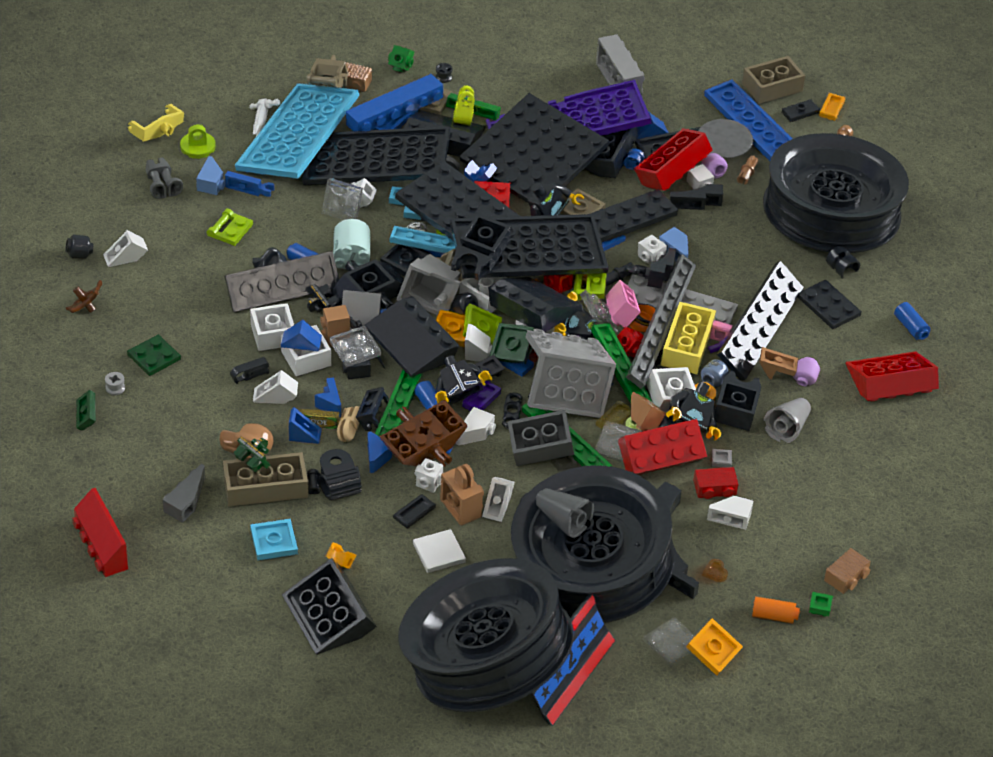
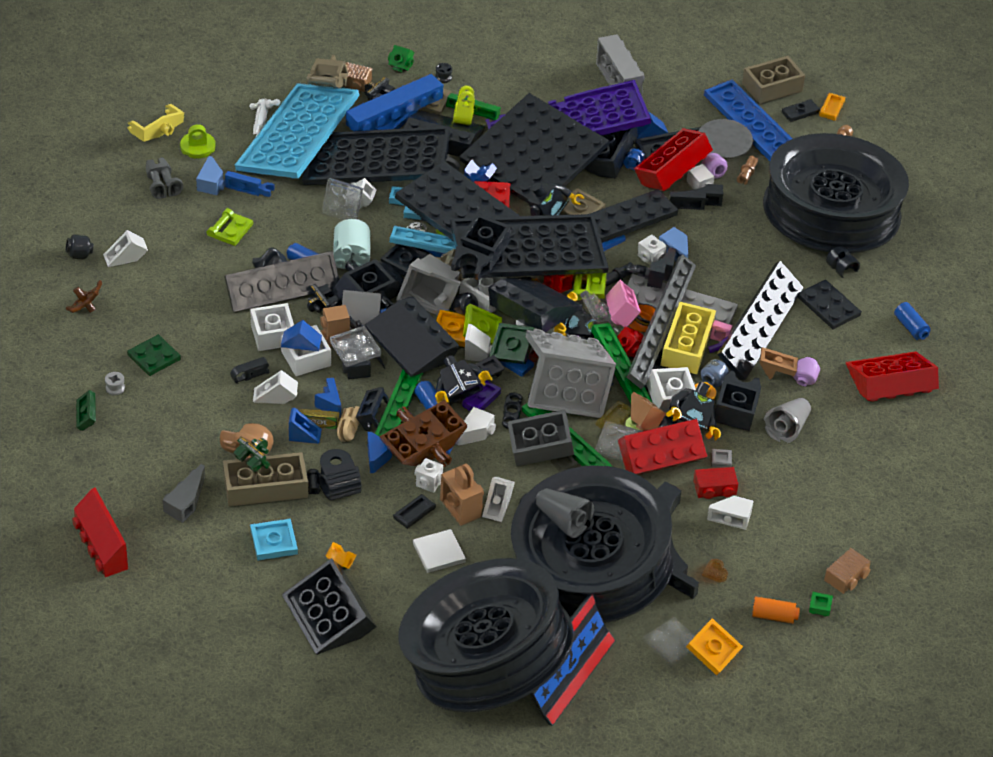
(374, 90): none -> black hips

